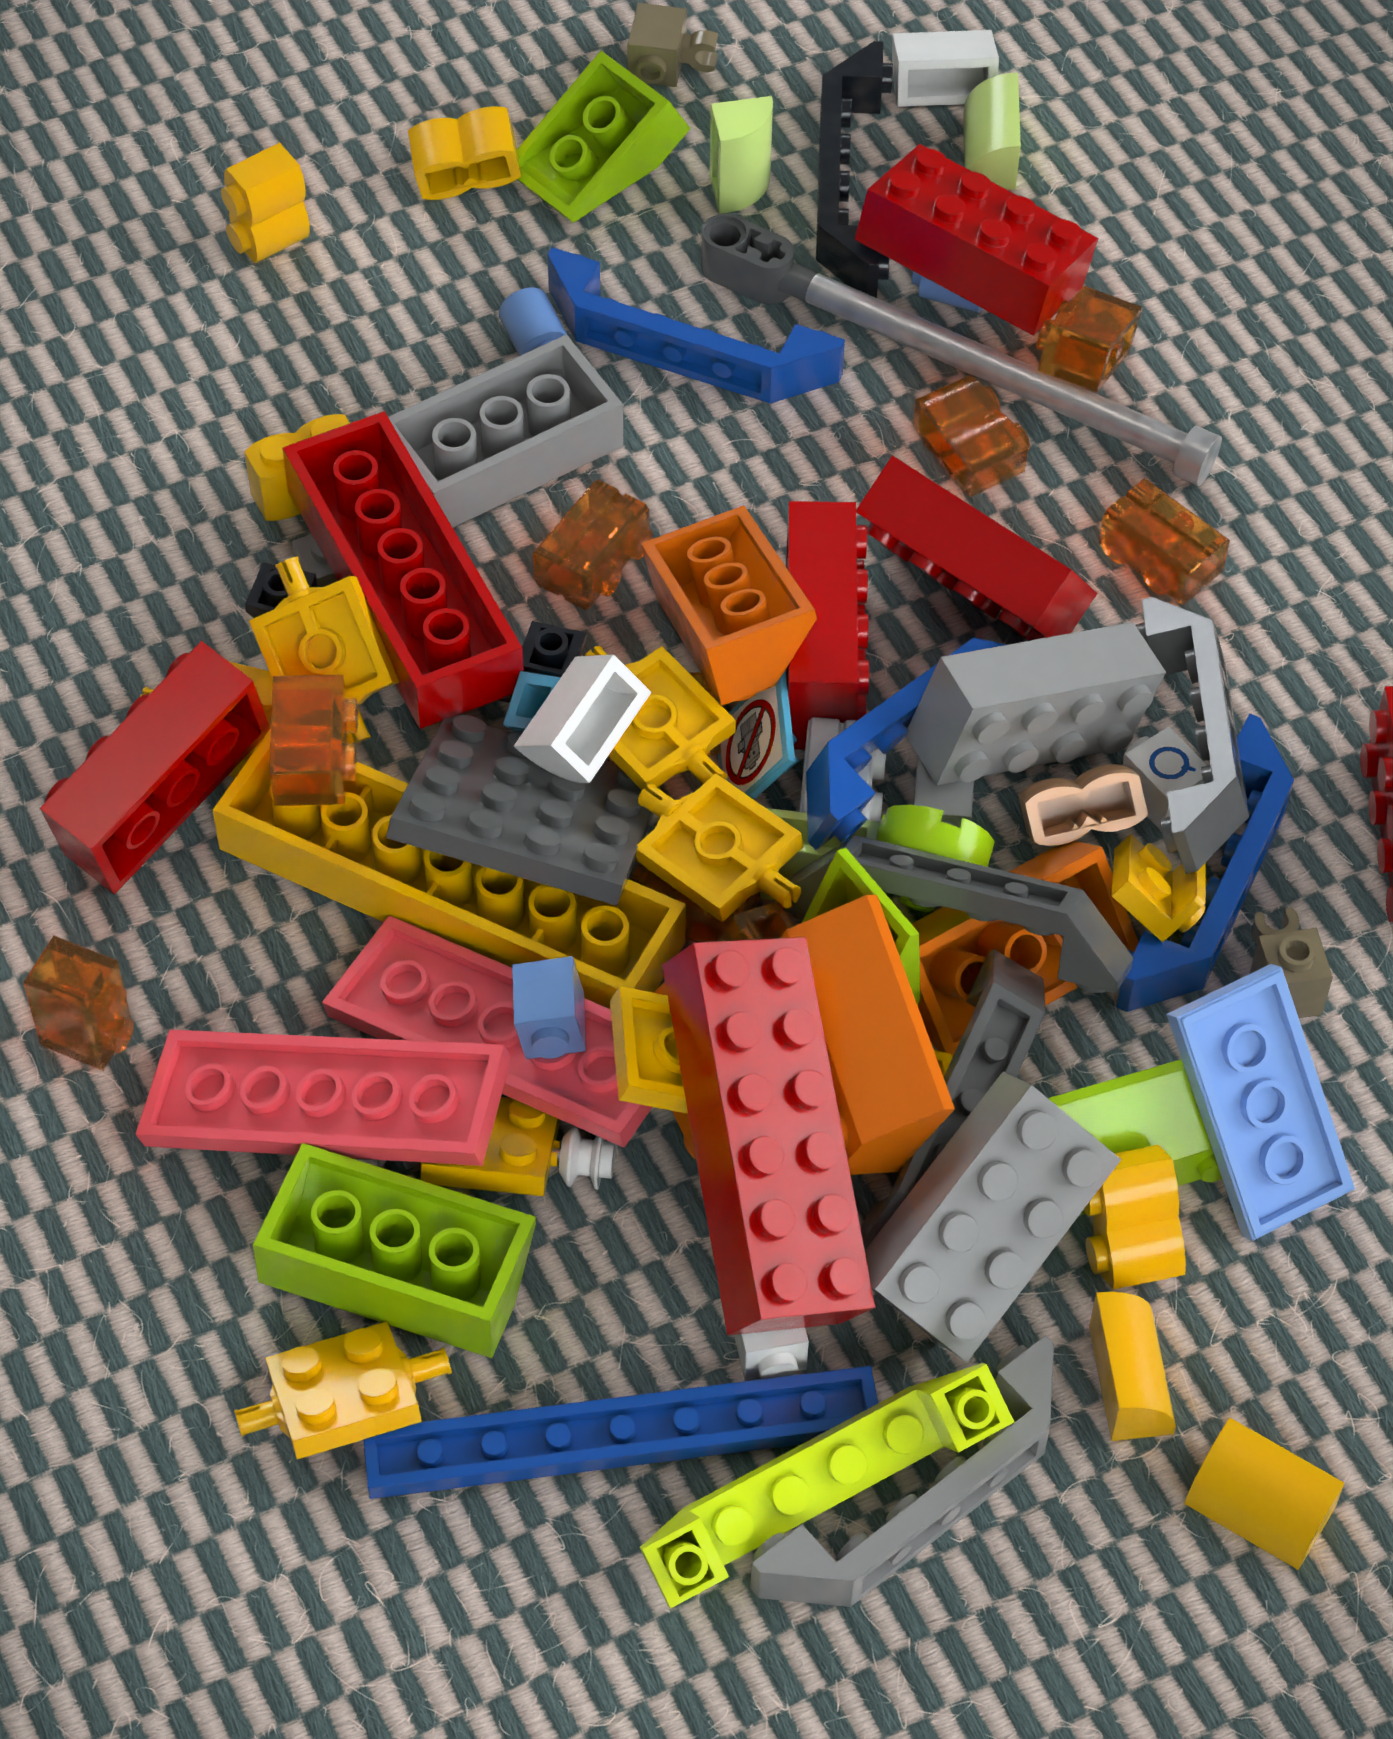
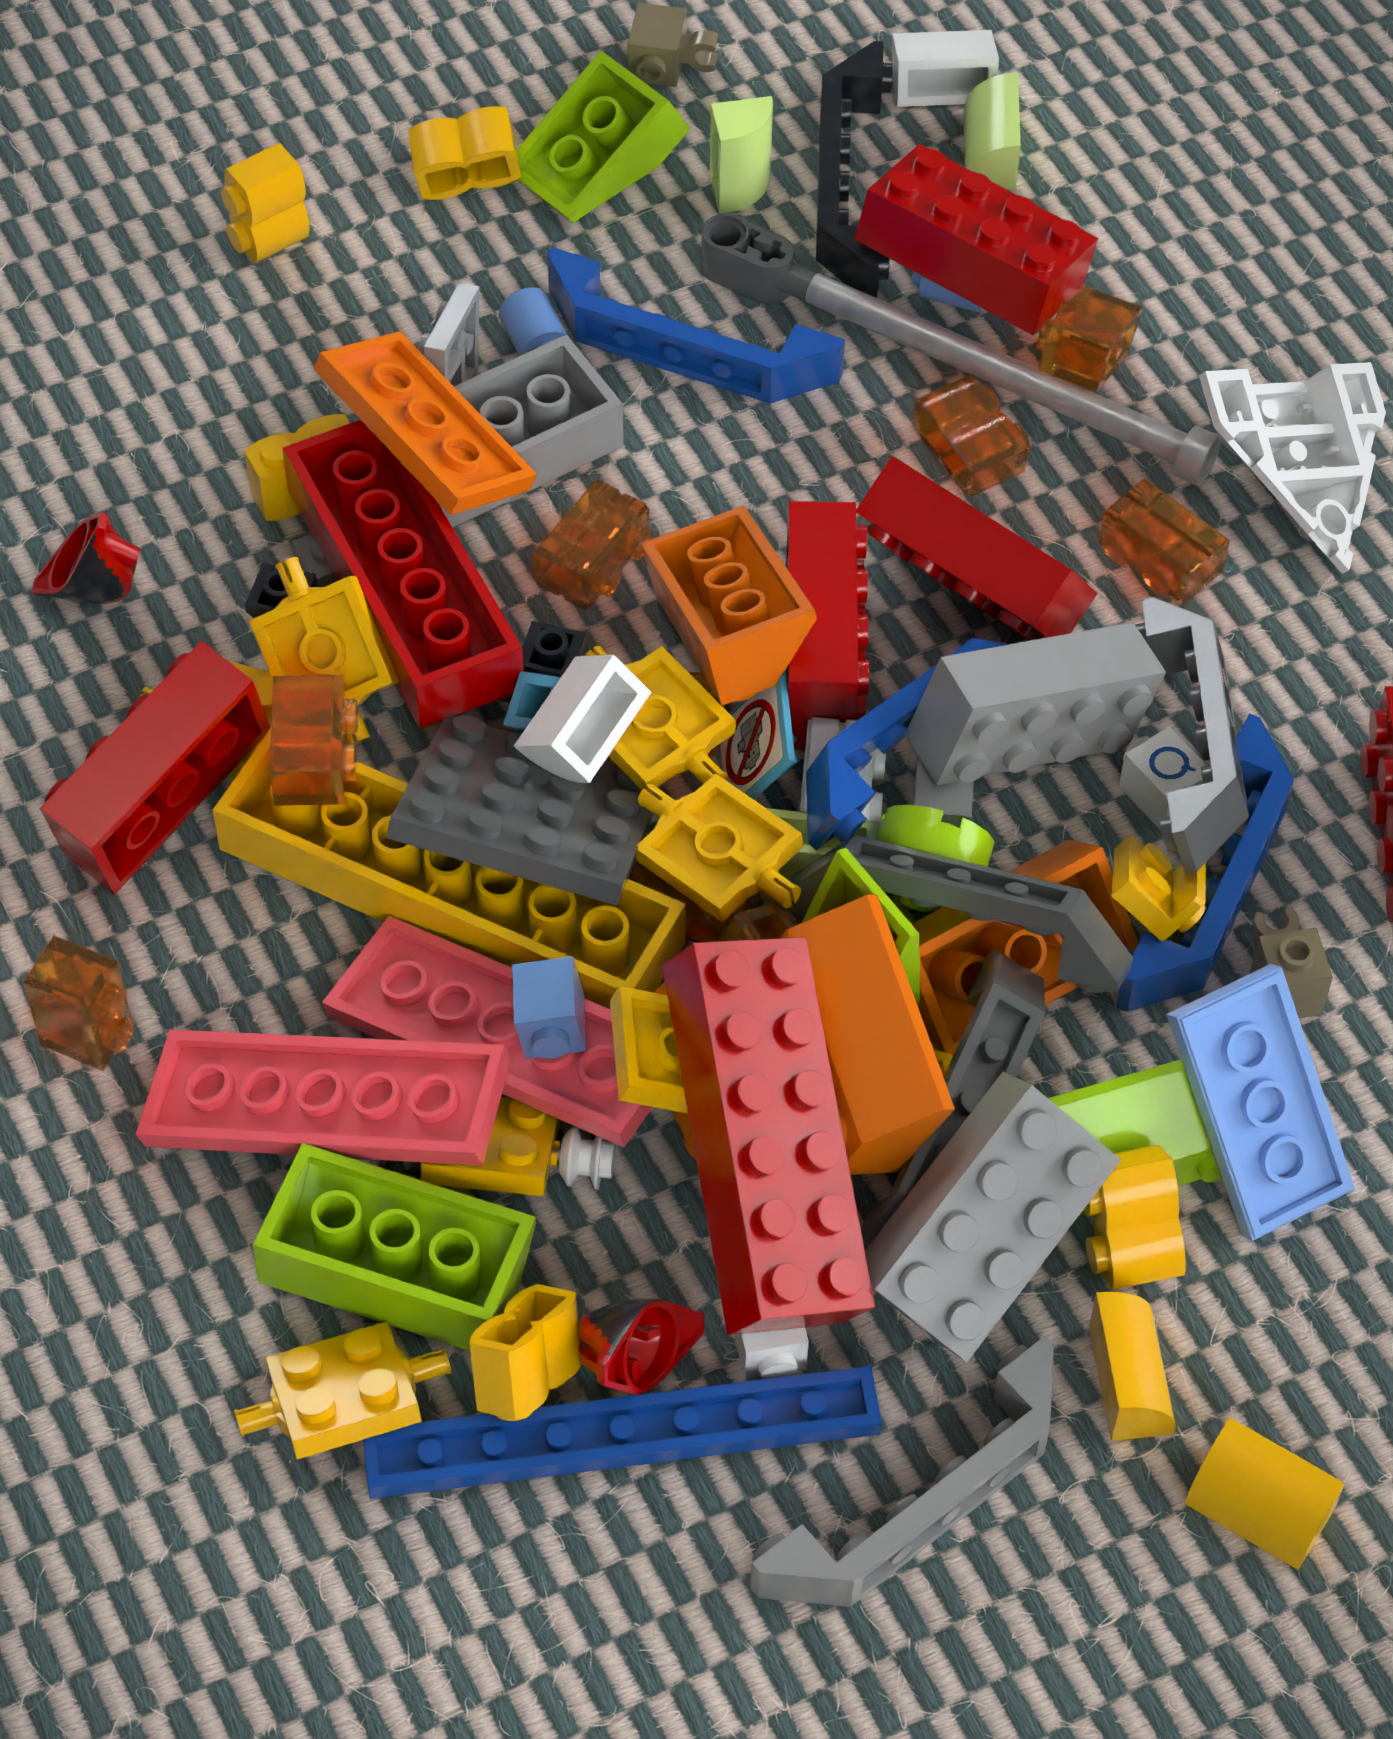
(89, 565): none -> red hat
(425, 422): none -> orange plate
(455, 338): none -> light grey plate
(525, 1352): none -> yellow brick
(637, 1342): none -> red hat
(817, 1475): neon yellow slope -> none
(1099, 799): light nougat brick -> none
(1305, 443): none -> white wedge

